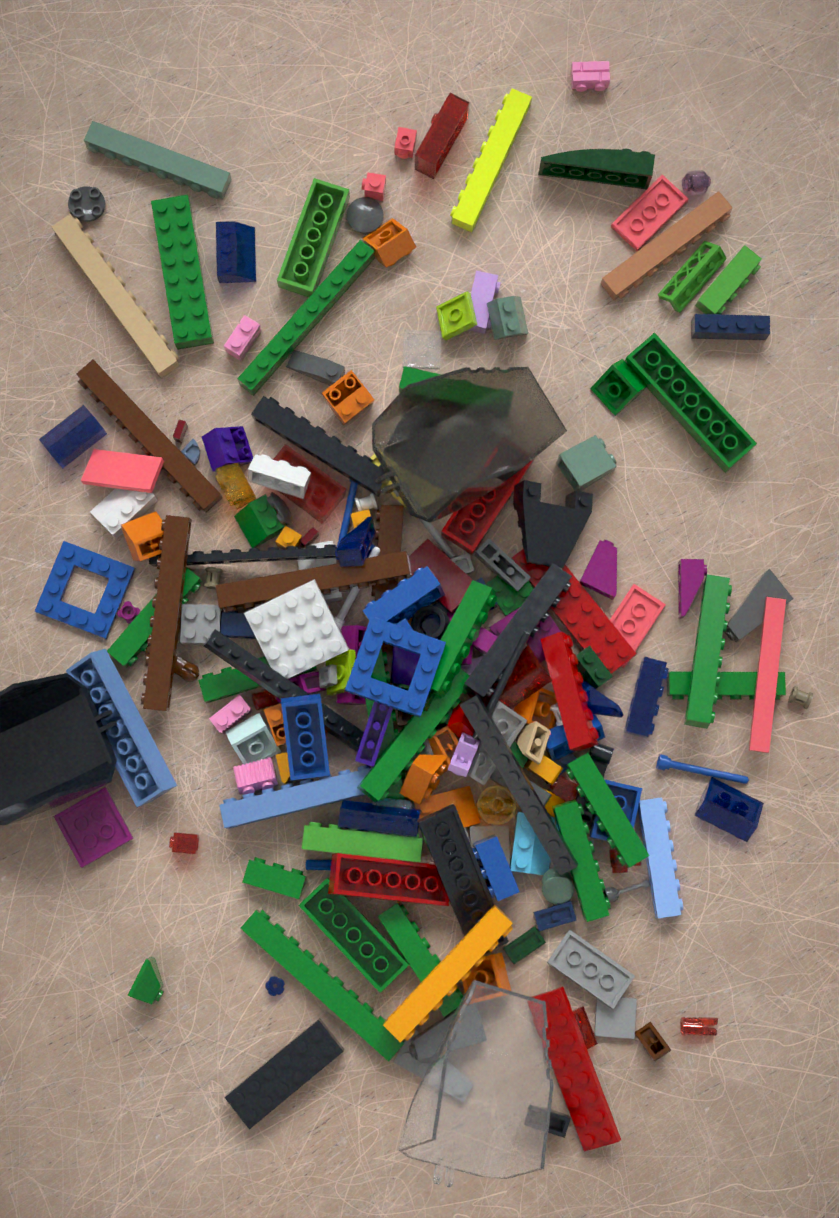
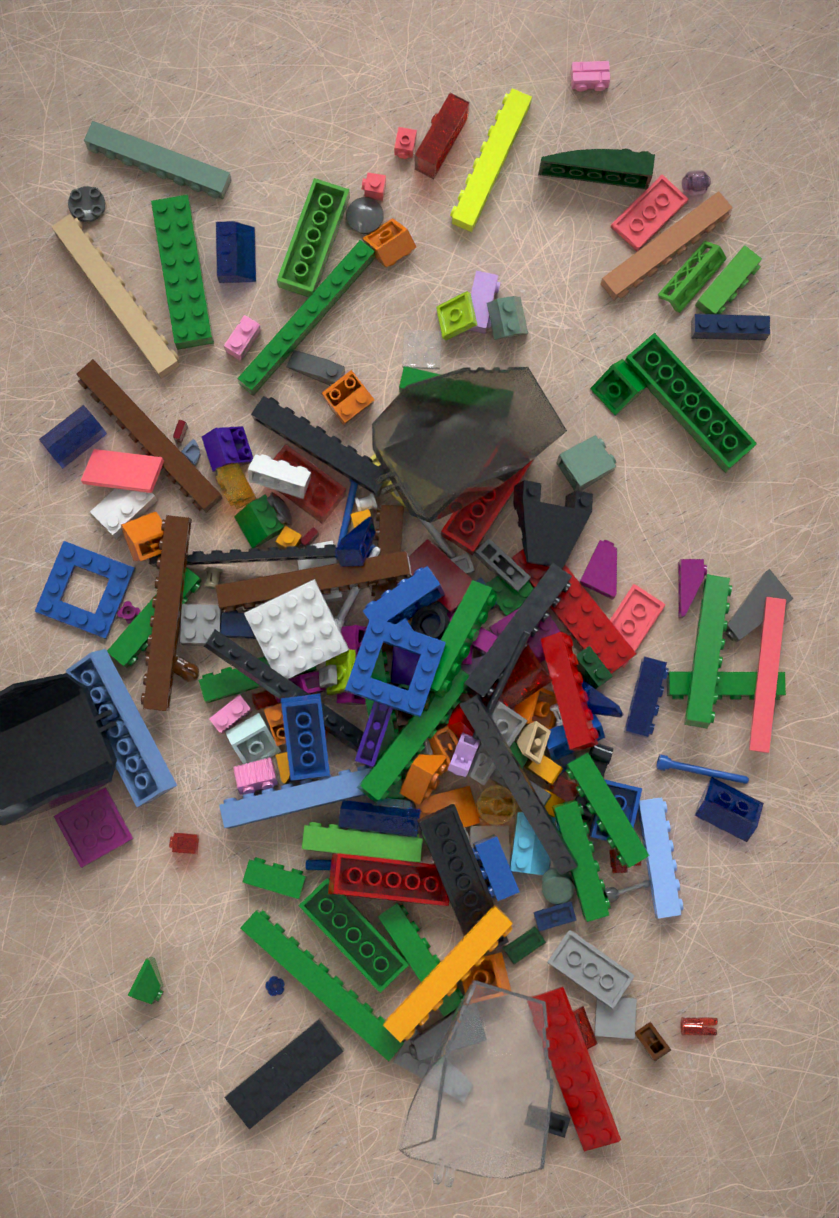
(800, 697): dark tan bush -> none

